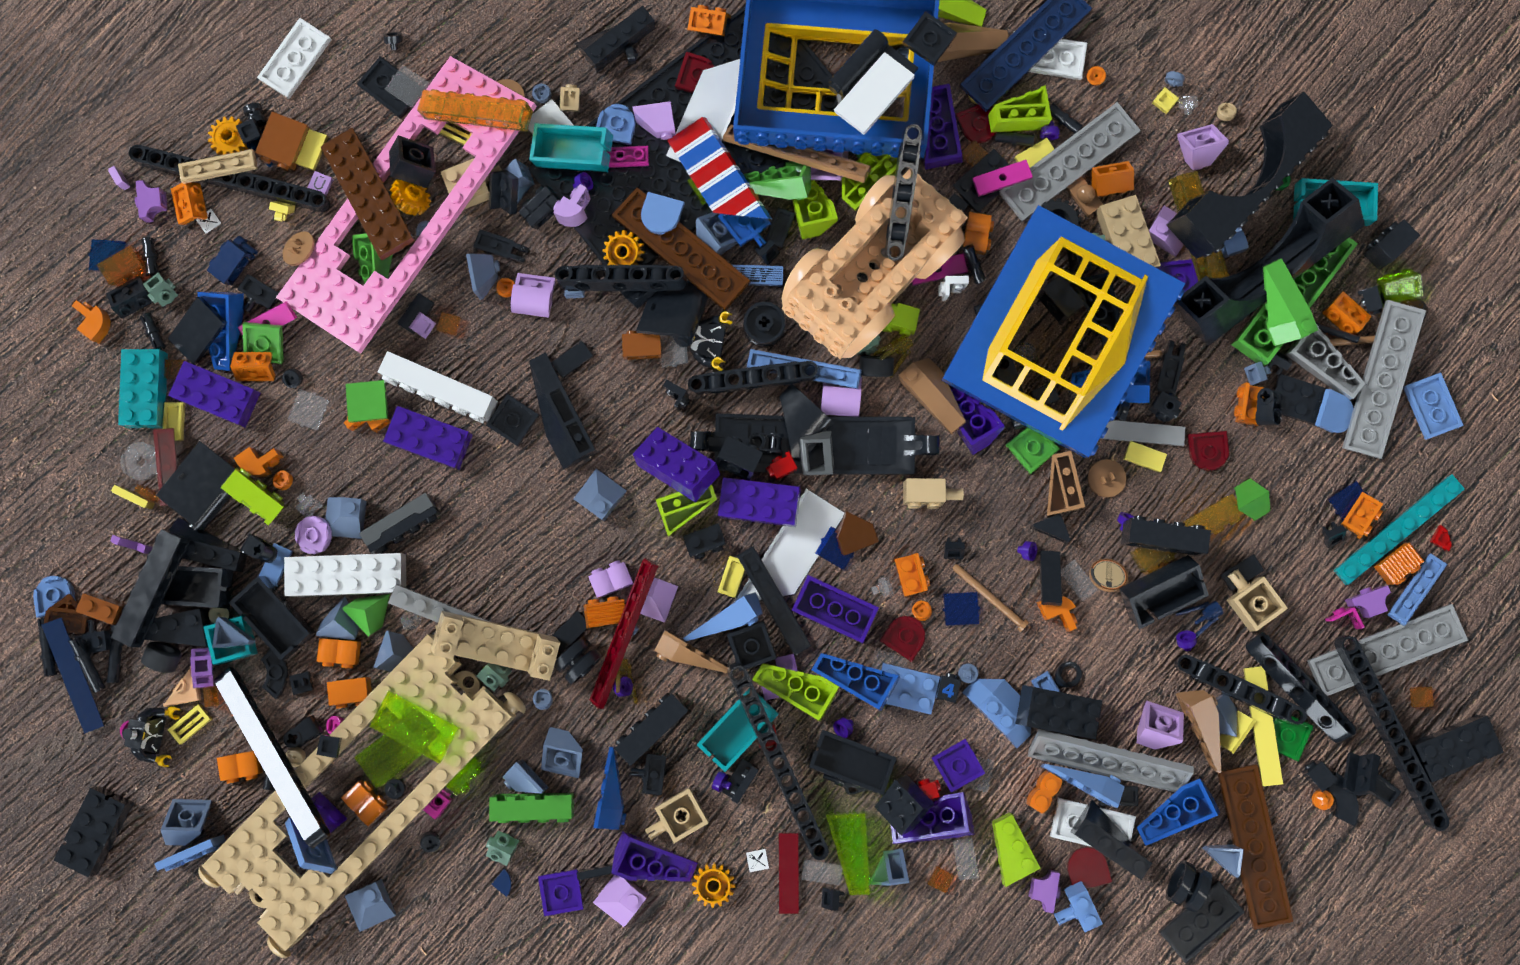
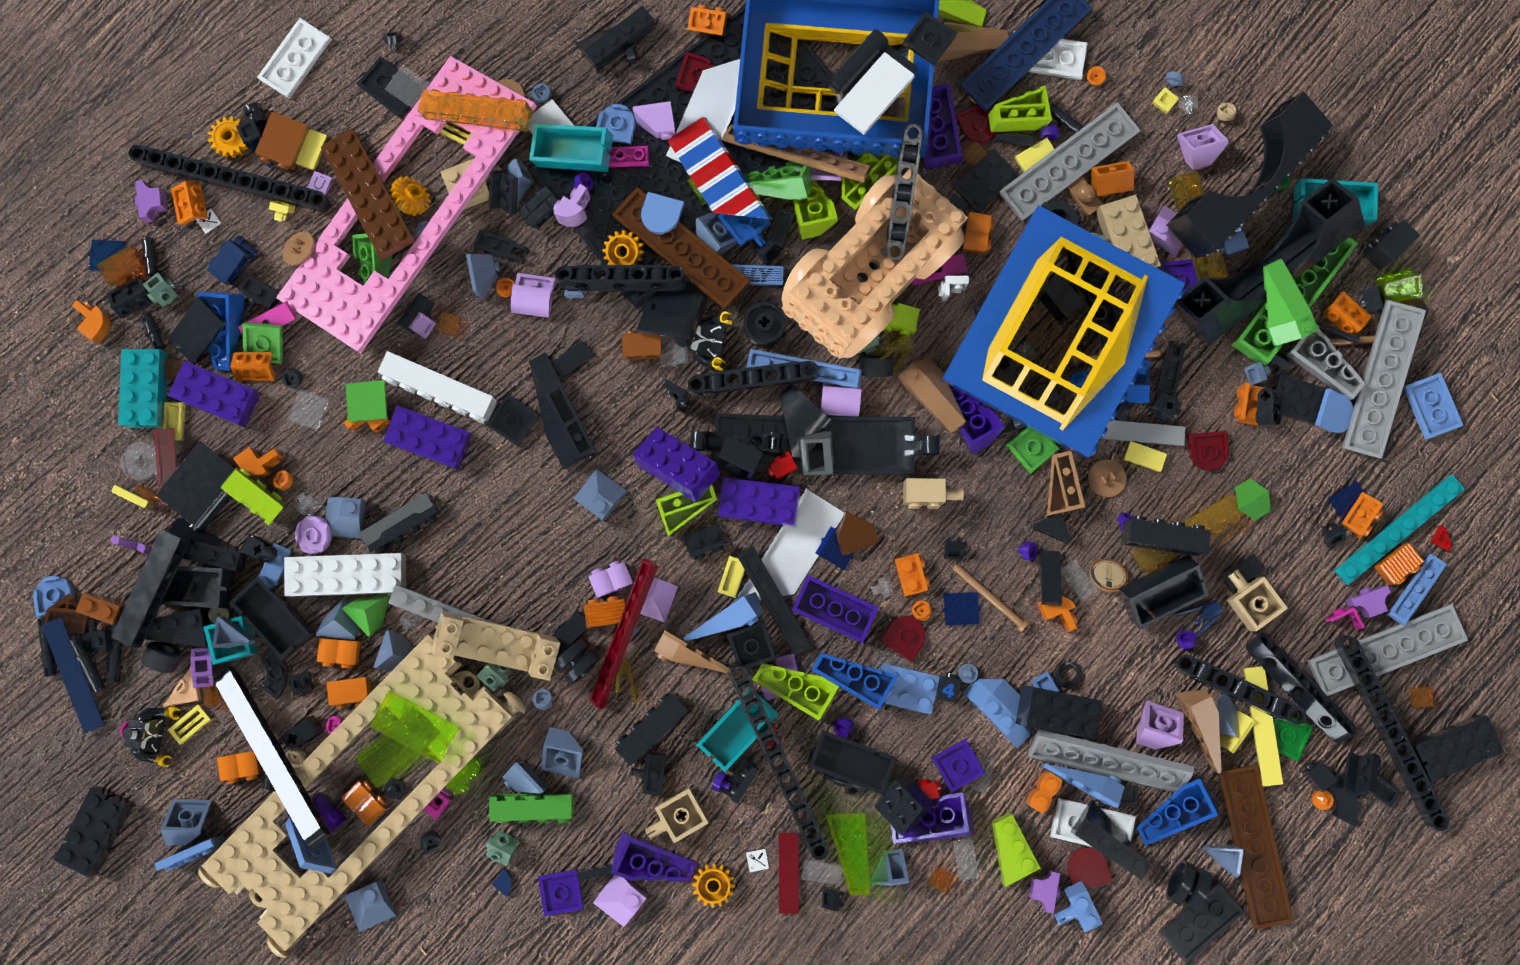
(118, 178): lavender tile -> none
(217, 166): tan tile -> none
(329, 746): black plate -> none
(412, 161): black brick -> none
(570, 98): tan bracket -> none
(611, 806): blue wedge -> none
(626, 687): dark purple tile -> none
(974, 264): black pin -> none
(1012, 174): dark pink tile -> none

